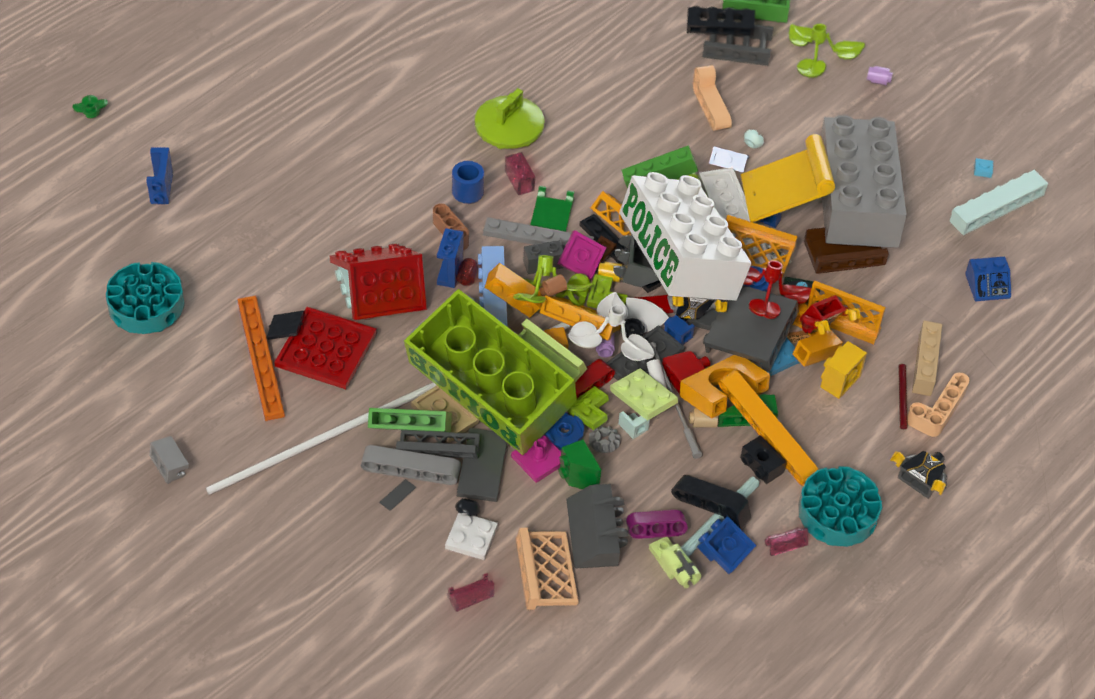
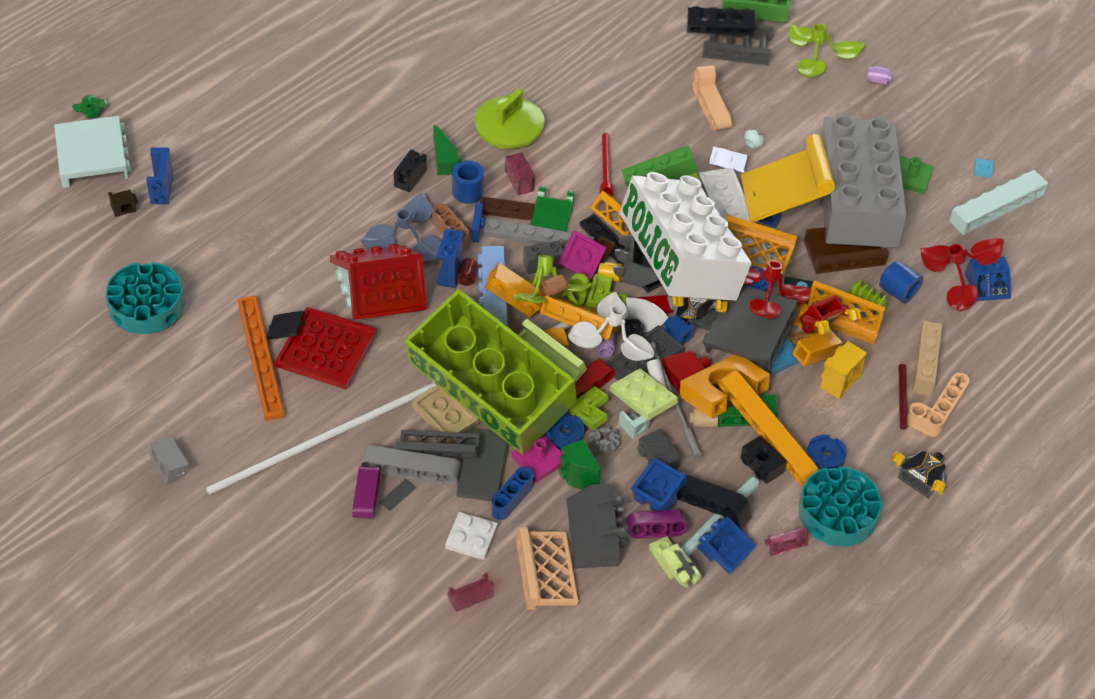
(91, 148): none -> light aqua panel
(123, 202): none -> dark brown brick
(366, 492): none -> magenta beam
(409, 420): bright green brick -> none
(411, 168): none -> black brick
(415, 210): none -> sand blue plant
(445, 153): none -> green slope
(468, 506): black plate -> none
(478, 222): none -> blue plate
(507, 208): none -> reddish brown tile
(520, 484): none -> blue beam
(606, 185): none -> red piece
(658, 446): none -> dark grey brick
(658, 485): none -> blue plate
(824, 443): none -> blue plate
(863, 292): none -> lime piece
(900, 281): none -> blue piece
(915, 174): none -> bright green tile
(938, 256): none -> red plant

